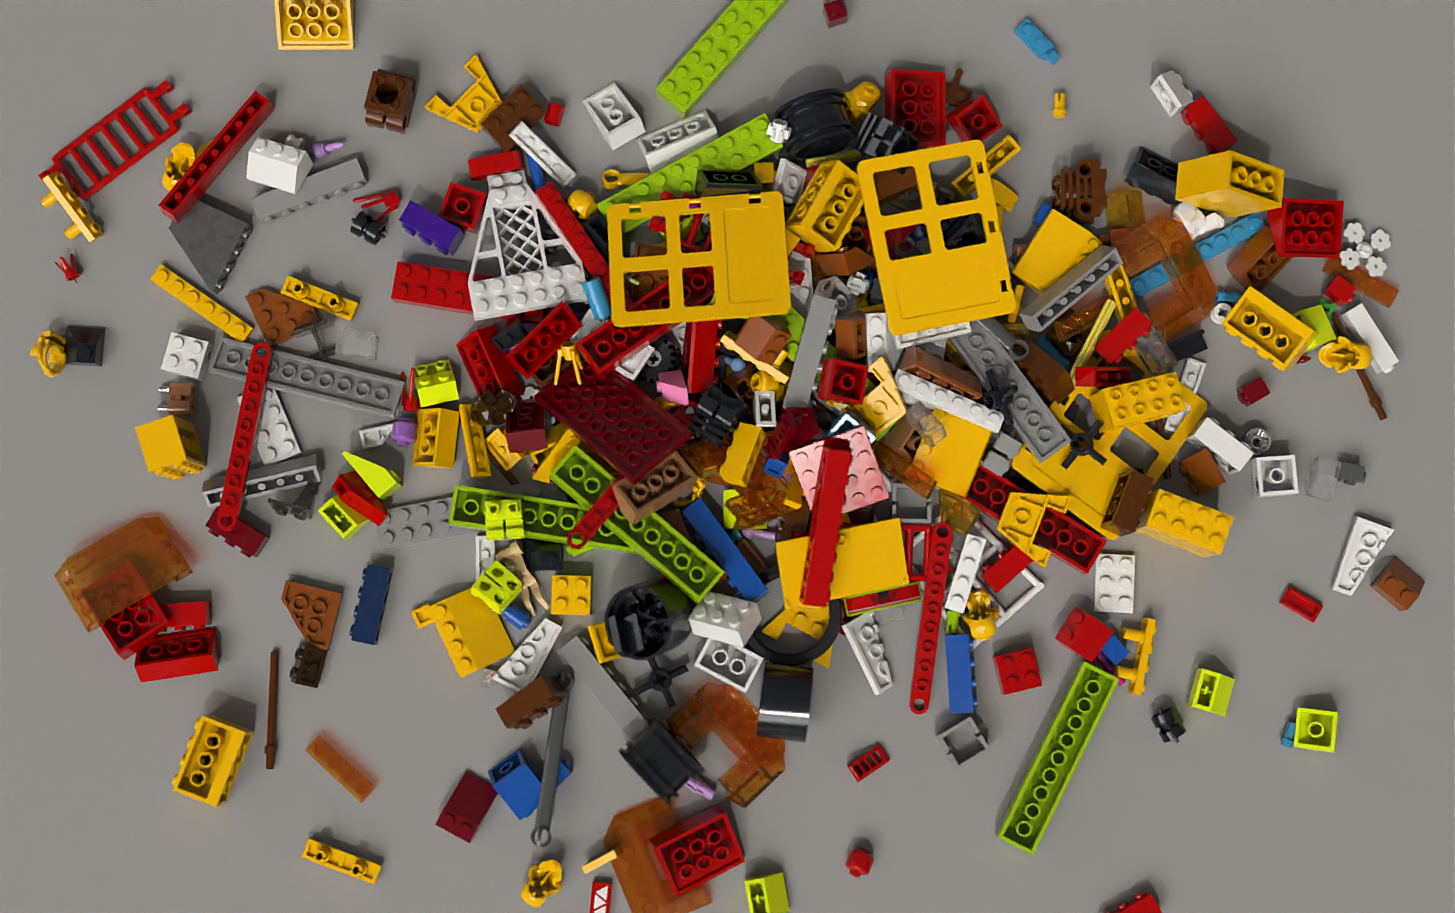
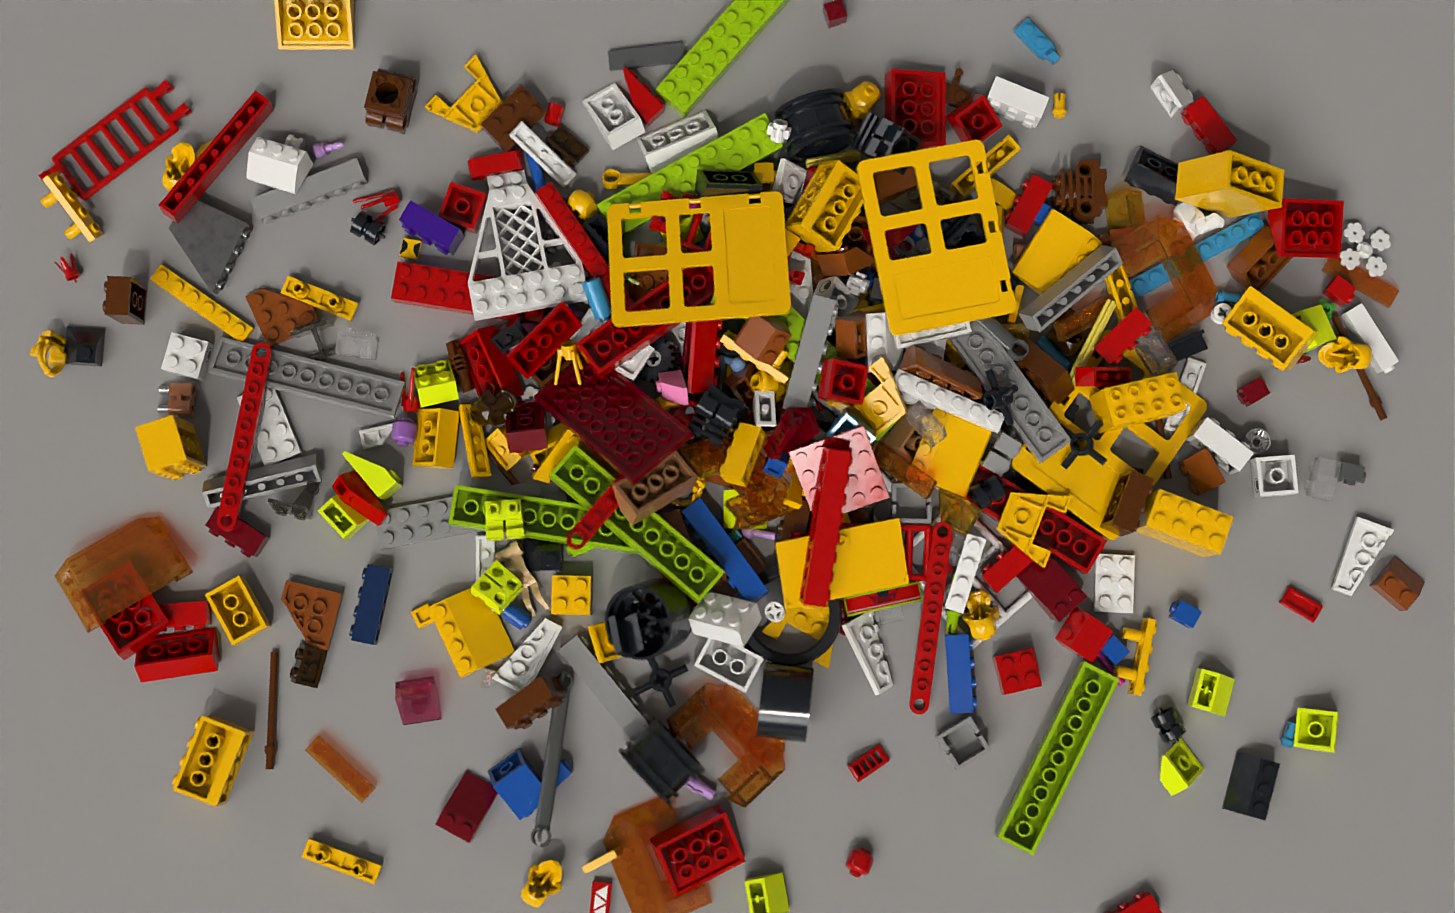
(125, 300): none -> reddish brown brick
(238, 610): none -> yellow brick
(410, 249): none -> yellow tile
(418, 700): none -> clear pink slope
(460, 366): none -> reddish brown hinge
(567, 146): none -> dark brown bracket
(643, 102): none -> red slope
(645, 56): none -> dark grey tile
(772, 610): none -> white wheel
(988, 491): none -> black wheel
(1016, 102): none -> white brick
(1027, 205): none -> red brick
(1052, 589): none -> dark red slope
(1179, 768): none -> neon yellow slope
(1184, 613): none -> blue brick
(1251, 786): none -> black slope

